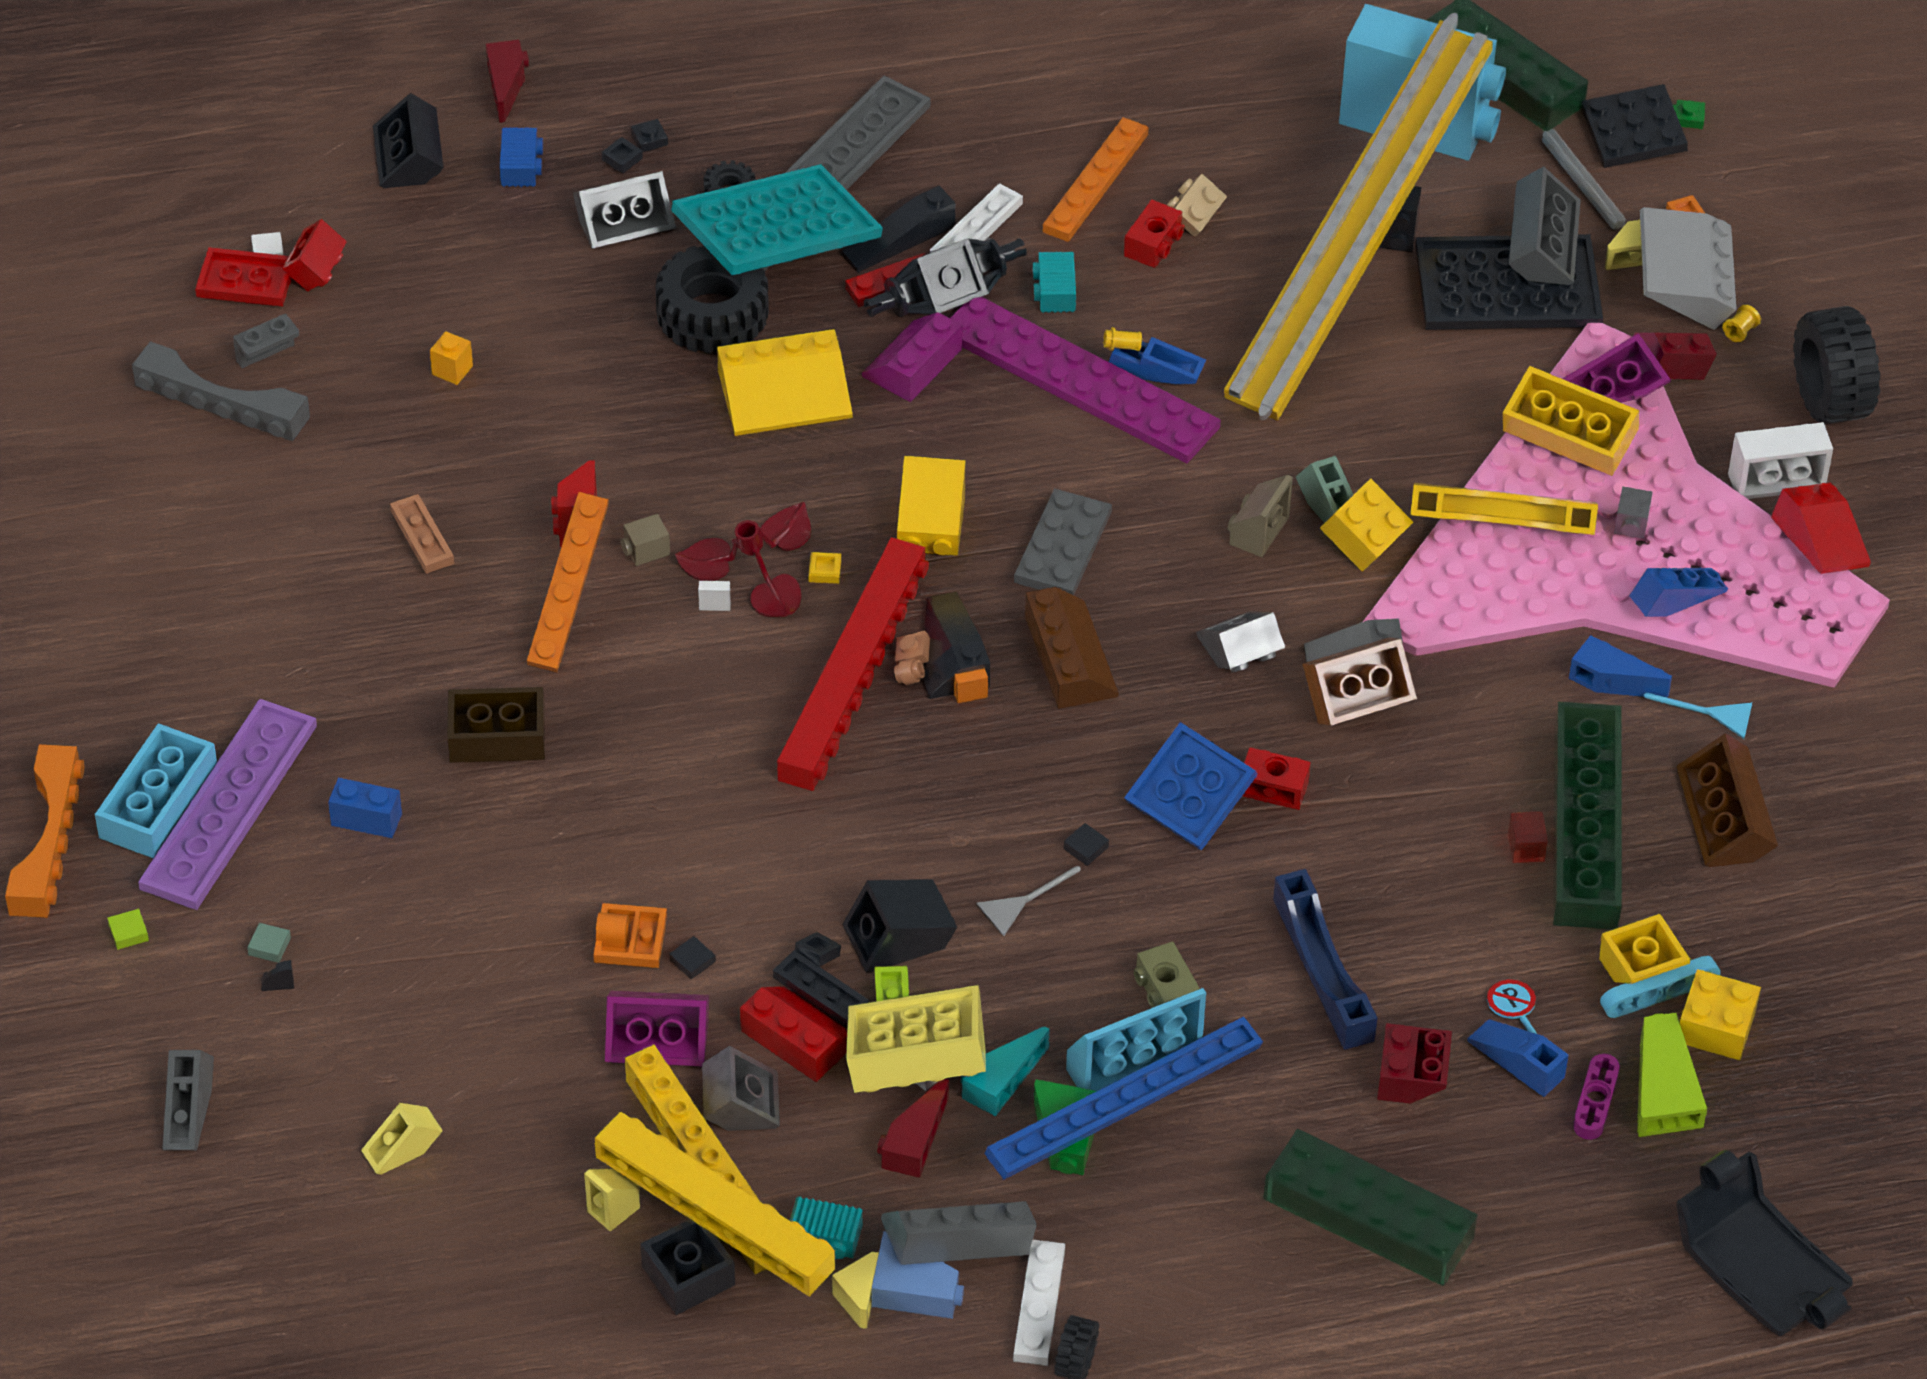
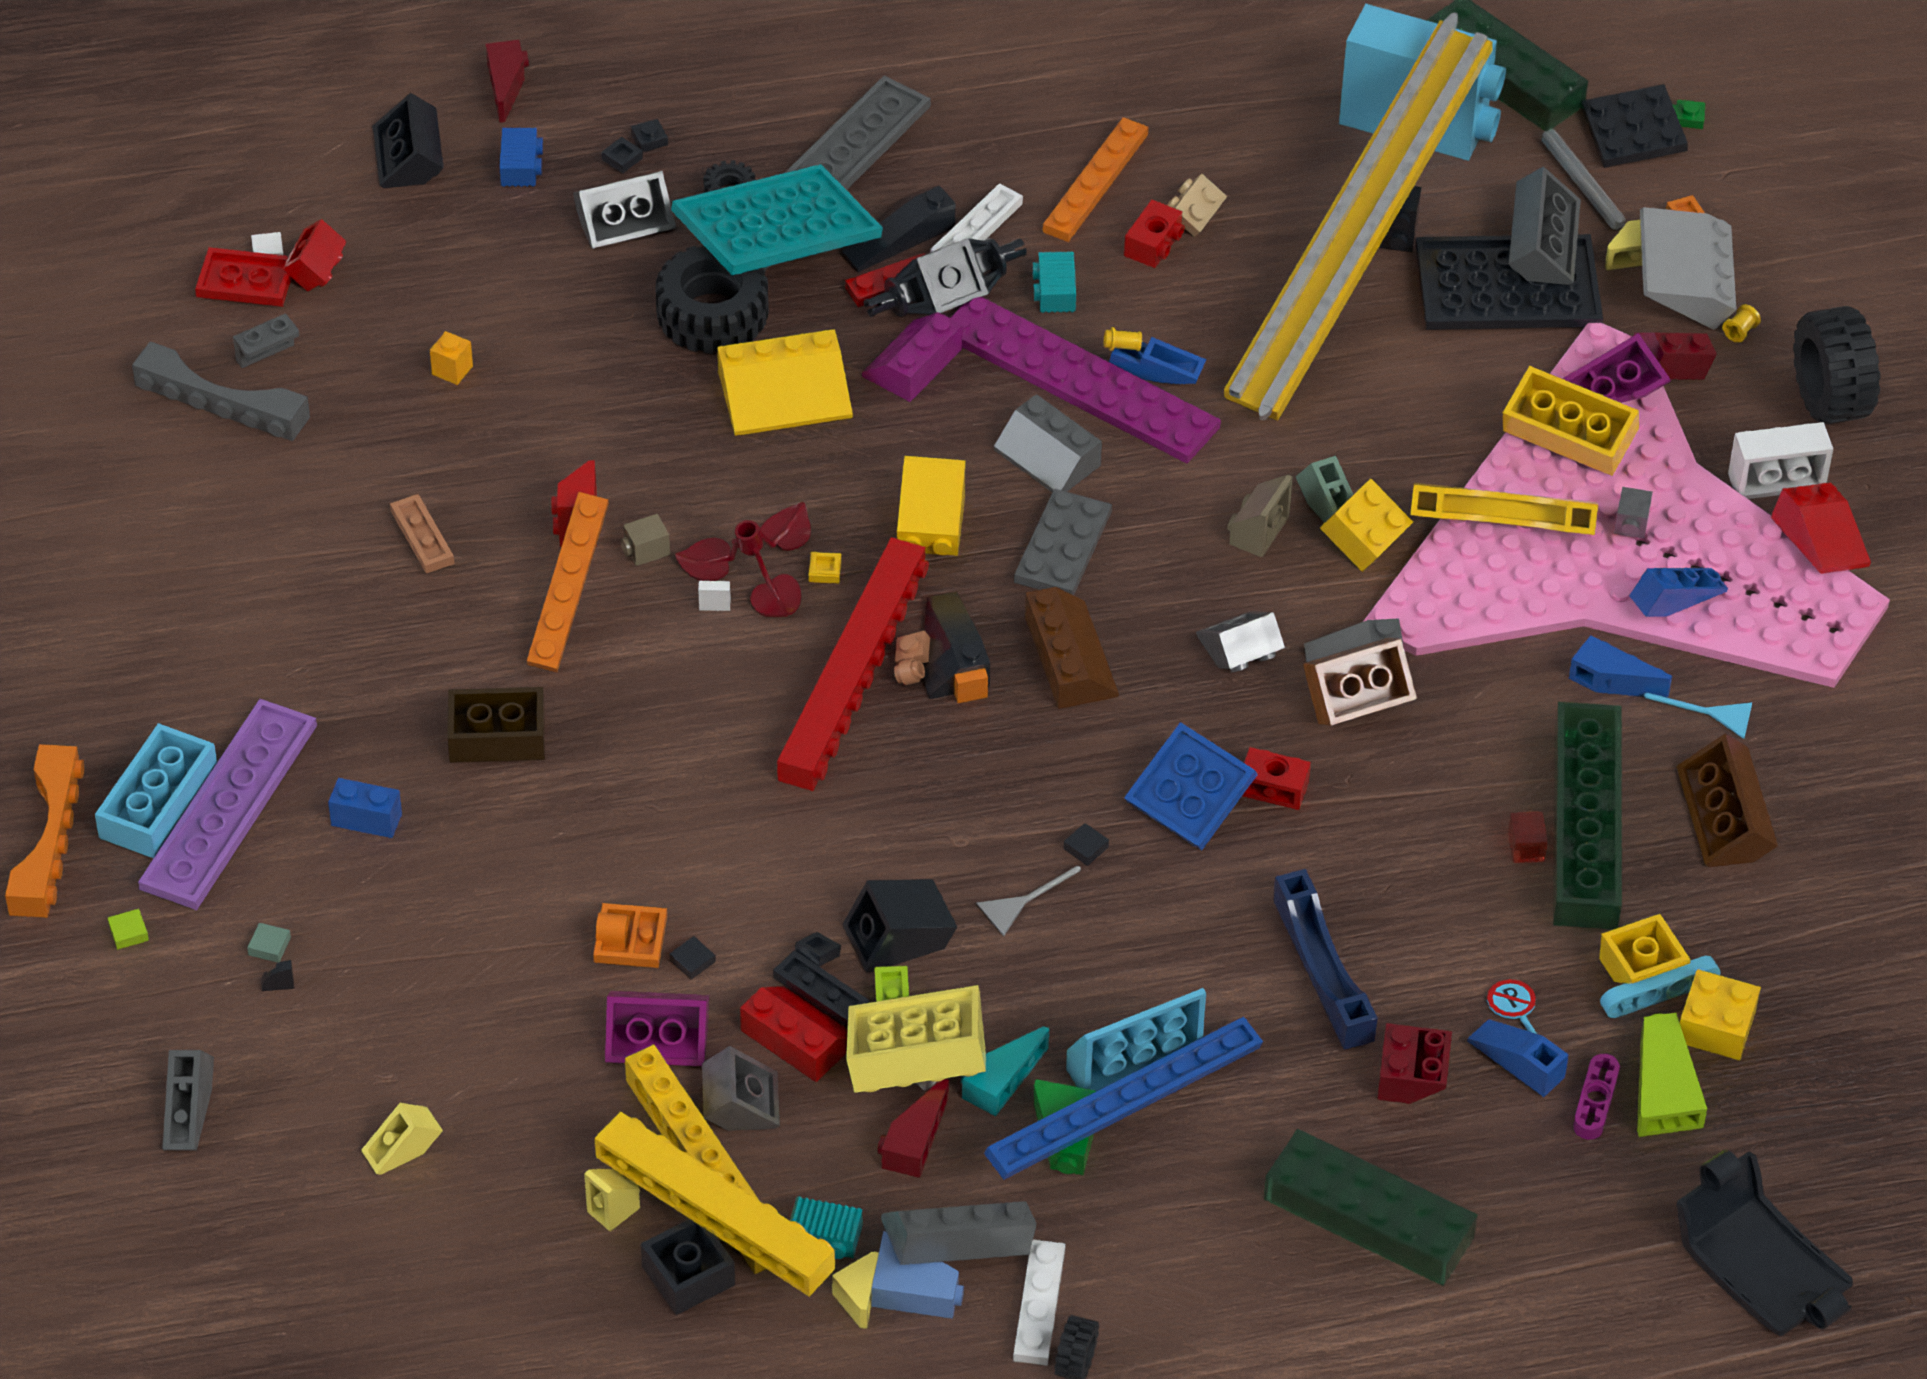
(1049, 445): none -> slope
(1163, 974): olive brick -> none

